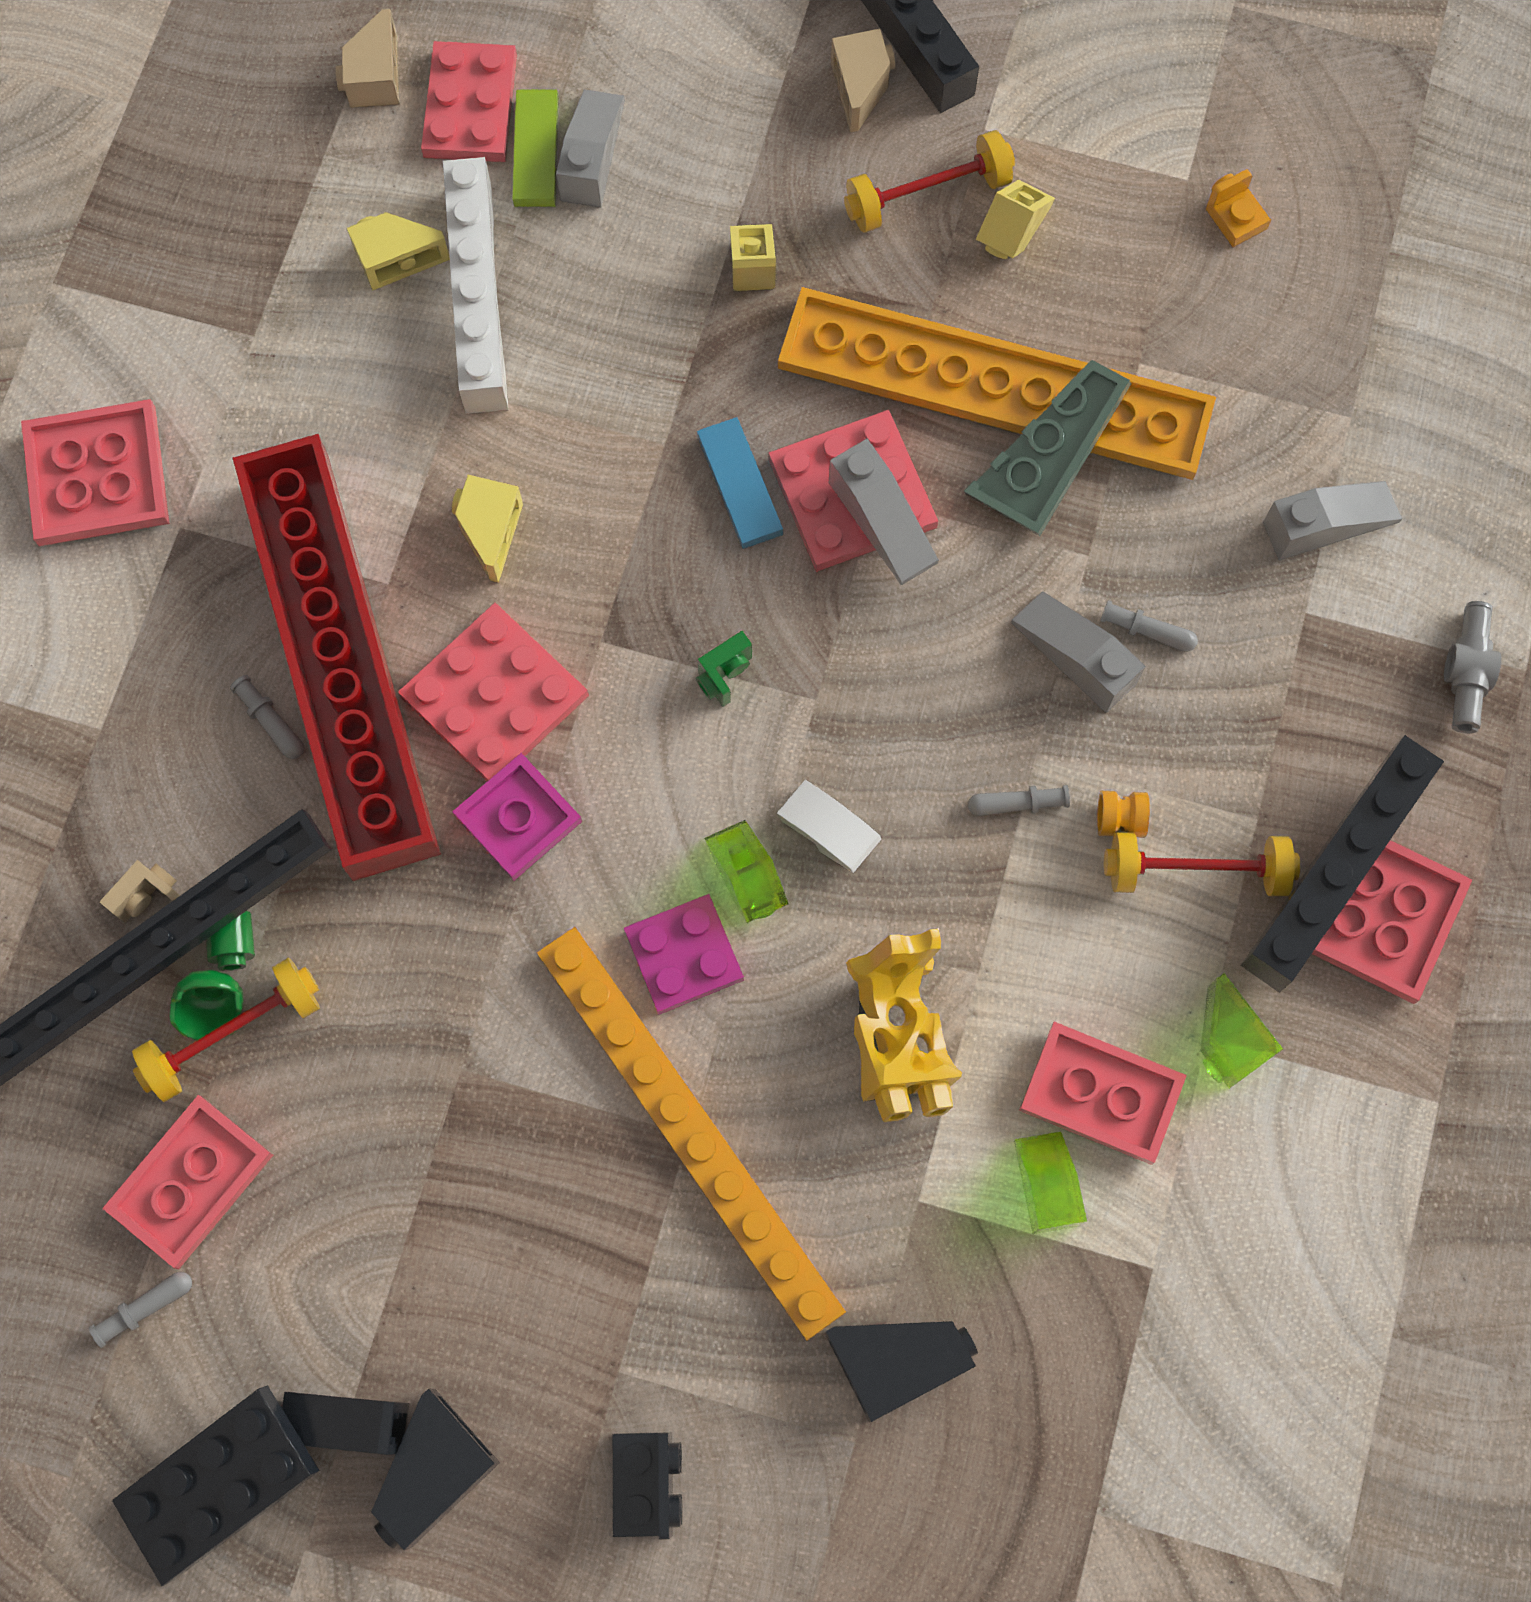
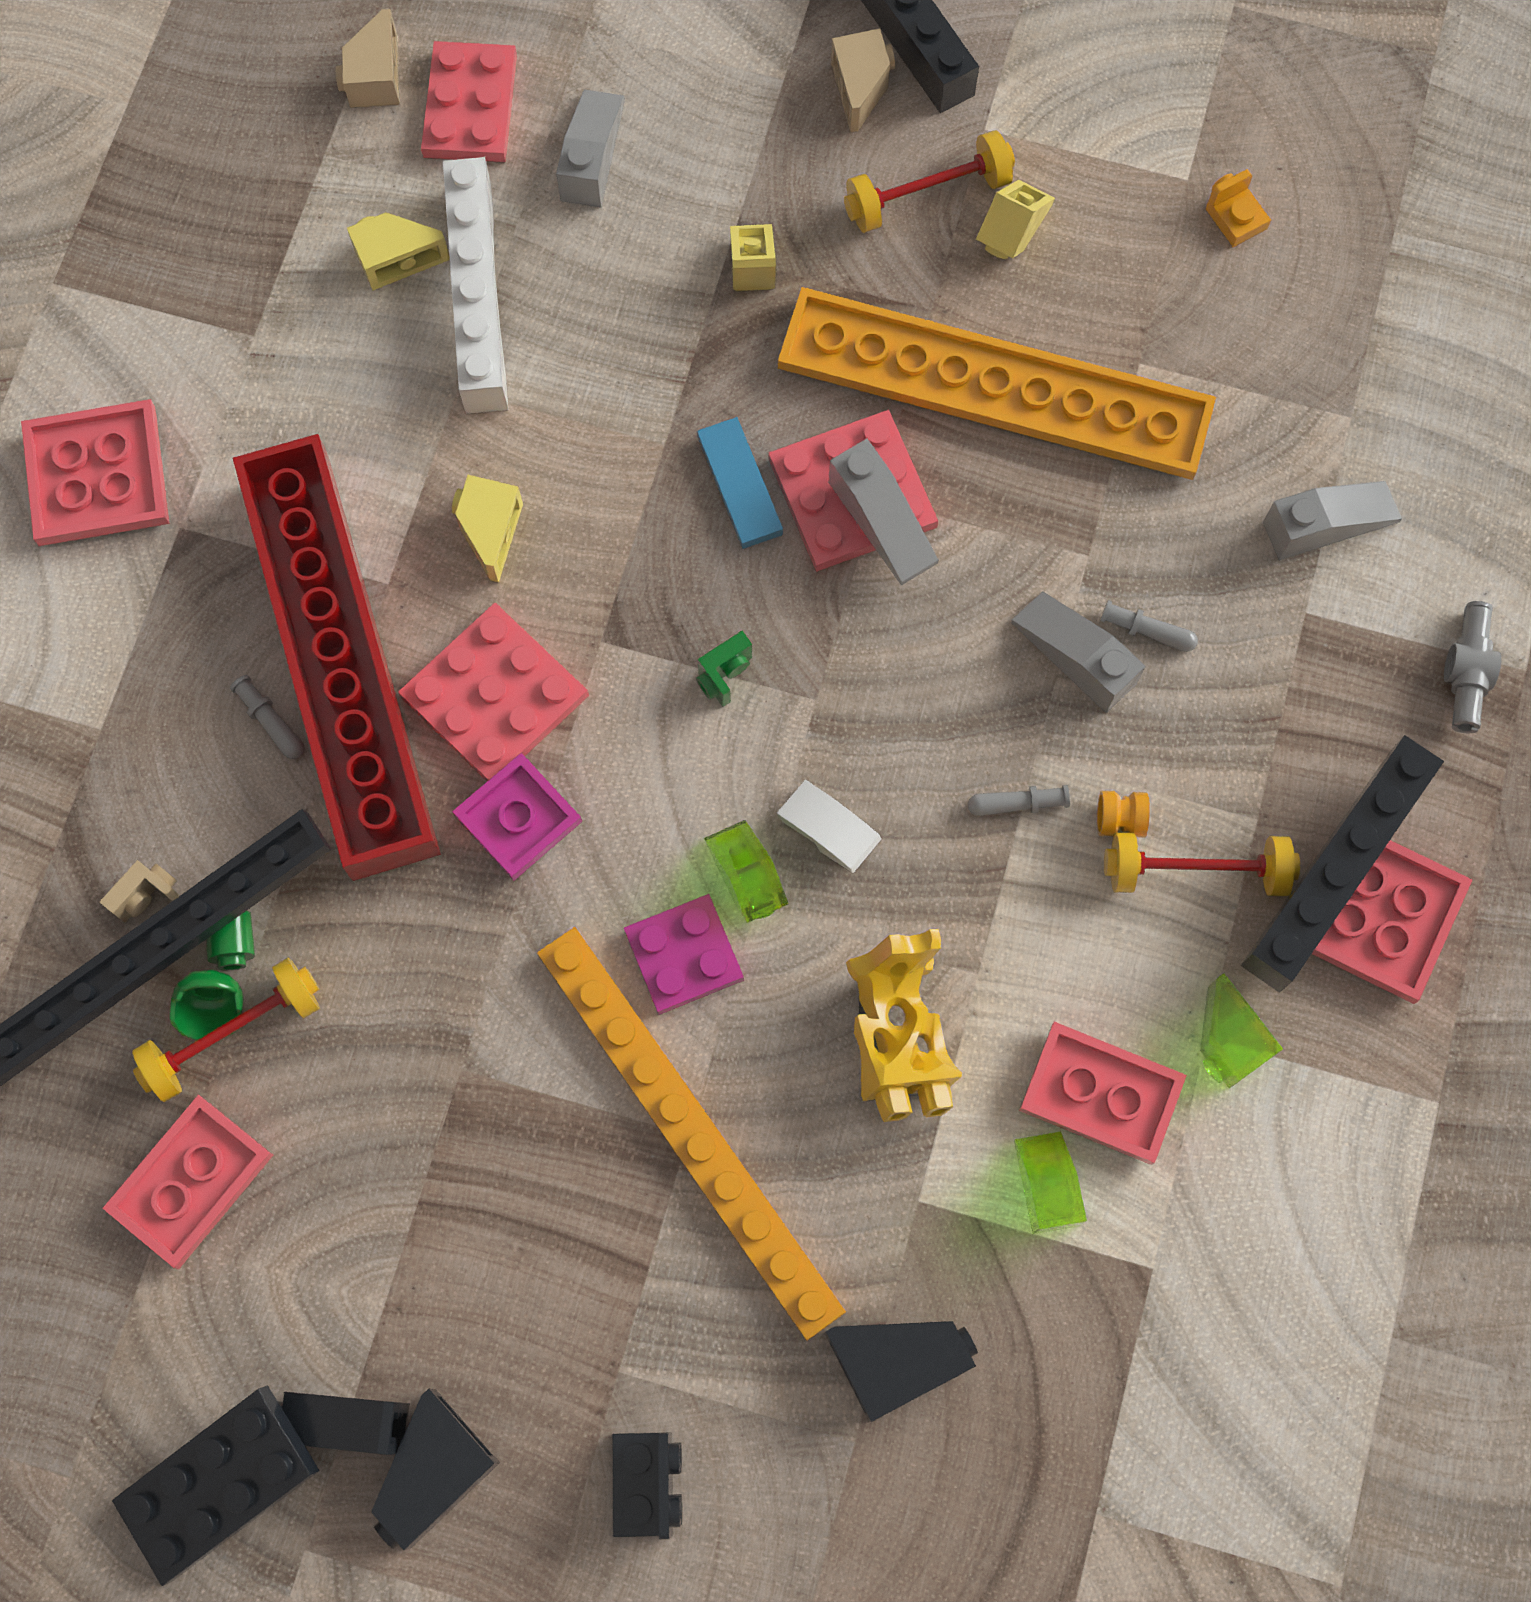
(150, 1302): light grey piece -> none
(535, 148): lime tile -> none
(1043, 462): sand green wing -> none

